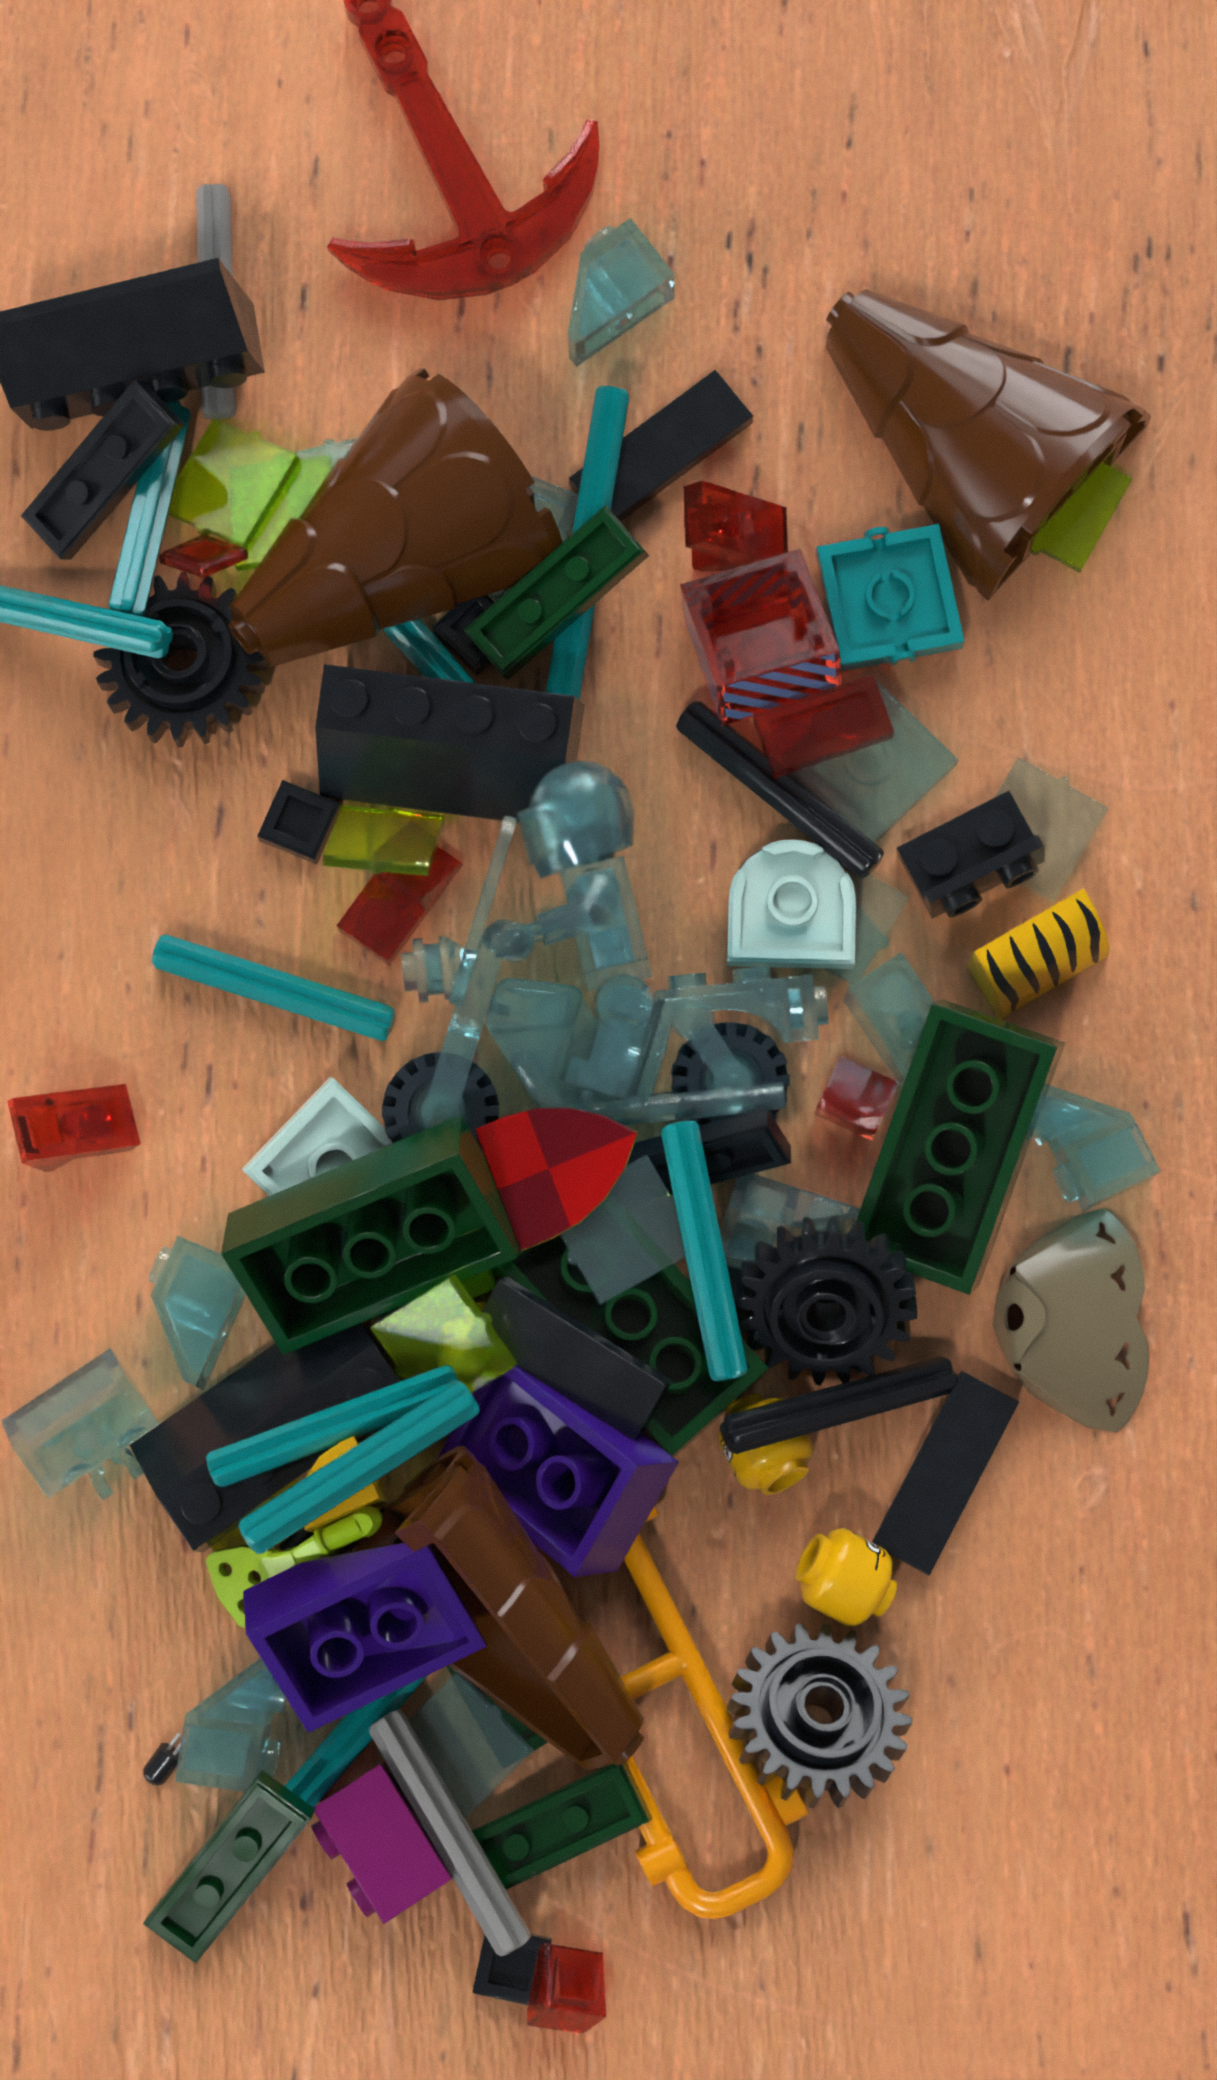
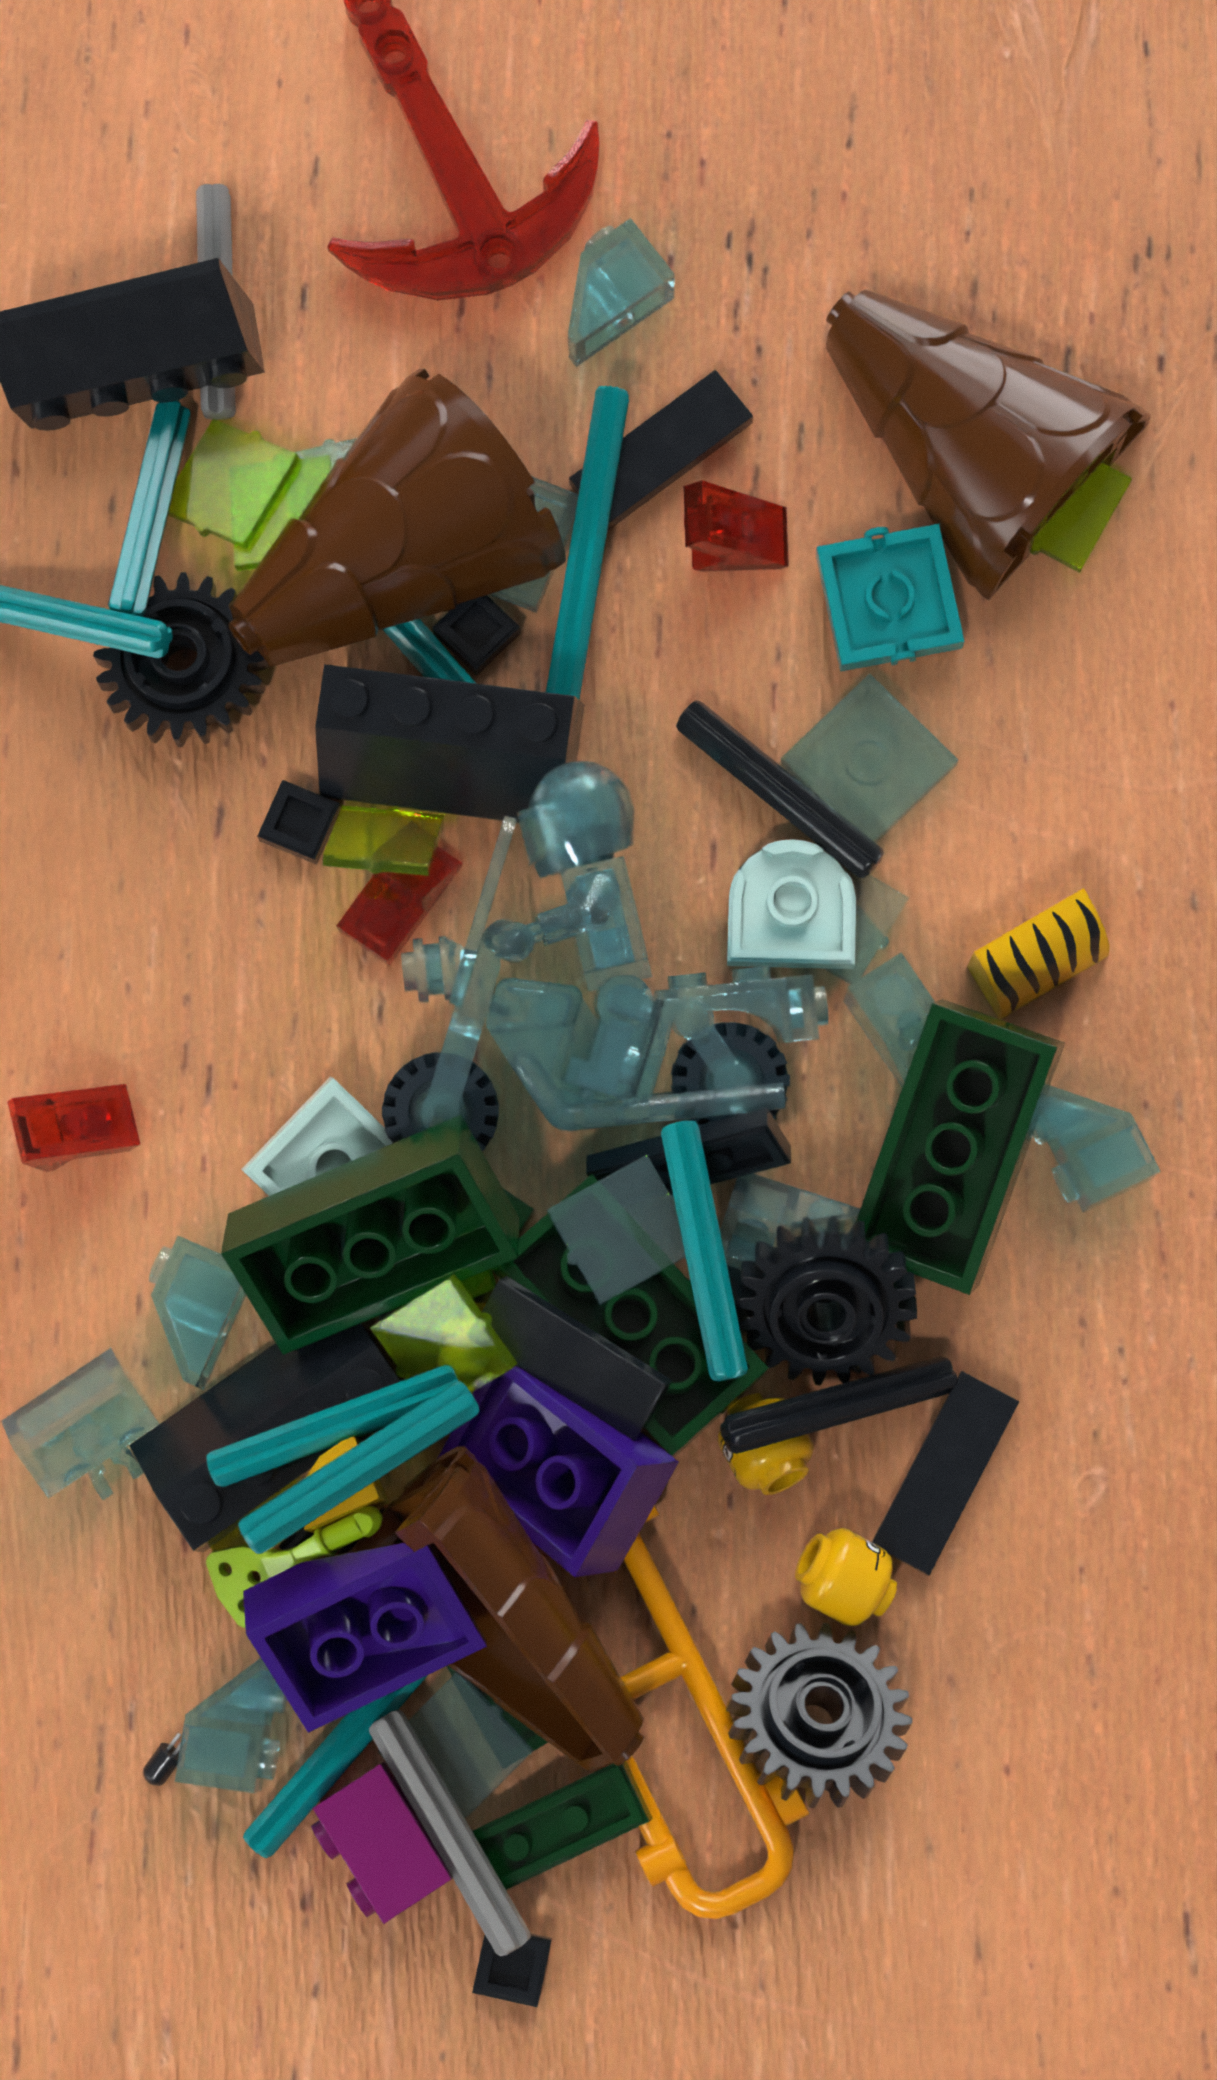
(102, 469): black tile -> none
(203, 556): clear red slope -> none
(229, 1866): dark green tile -> none
(273, 987): teal axle -> none
(554, 1167): shield -> none
(556, 592): dark green tile -> none
(567, 1989): clear red slope -> none
(760, 636): clear red container -> none
(823, 726): clear red plate -> none
(856, 1098): clear red slope -> none
(972, 856): black bracket -> none
(1060, 818): clear light blue piece -> none
(1077, 1321): dark tan piece -> none

